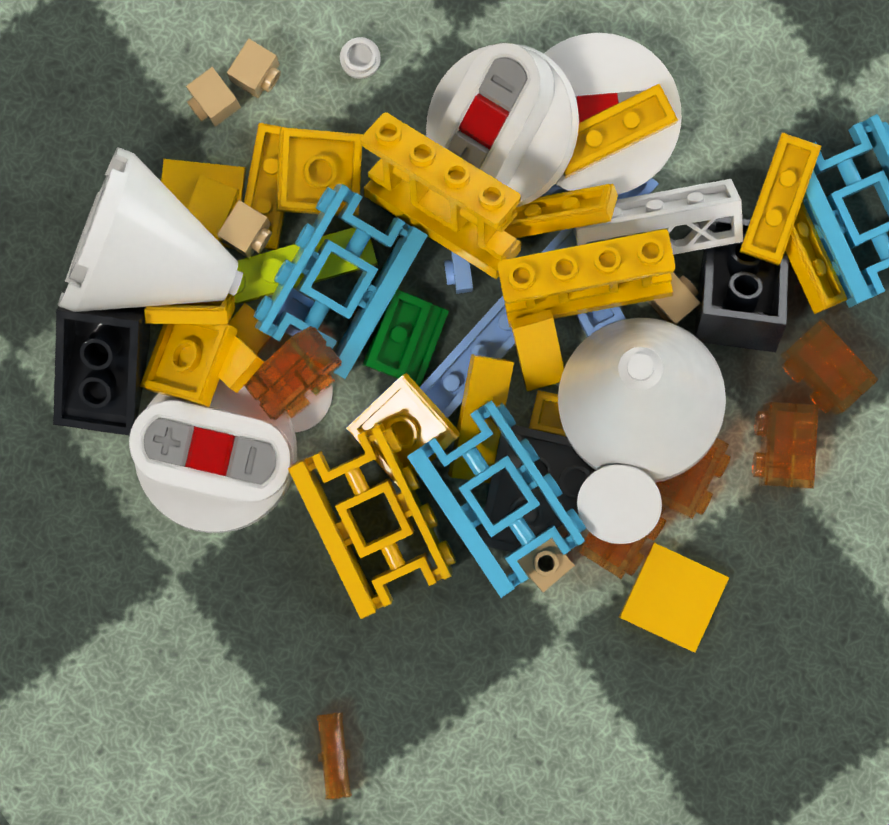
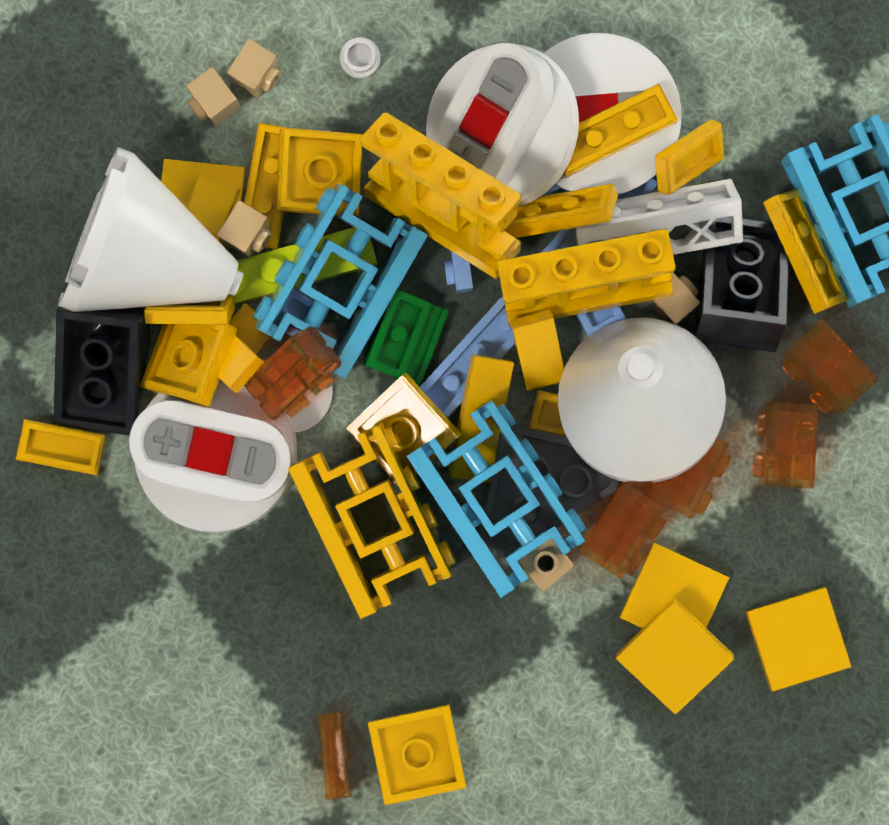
(61, 447): none -> yellow tile
(417, 754): none -> yellow plate
(619, 504): white piece -> none
(674, 656): none -> yellow tile
(689, 157): none -> yellow tile
(780, 198): yellow tile -> none
(798, 639): none -> yellow tile

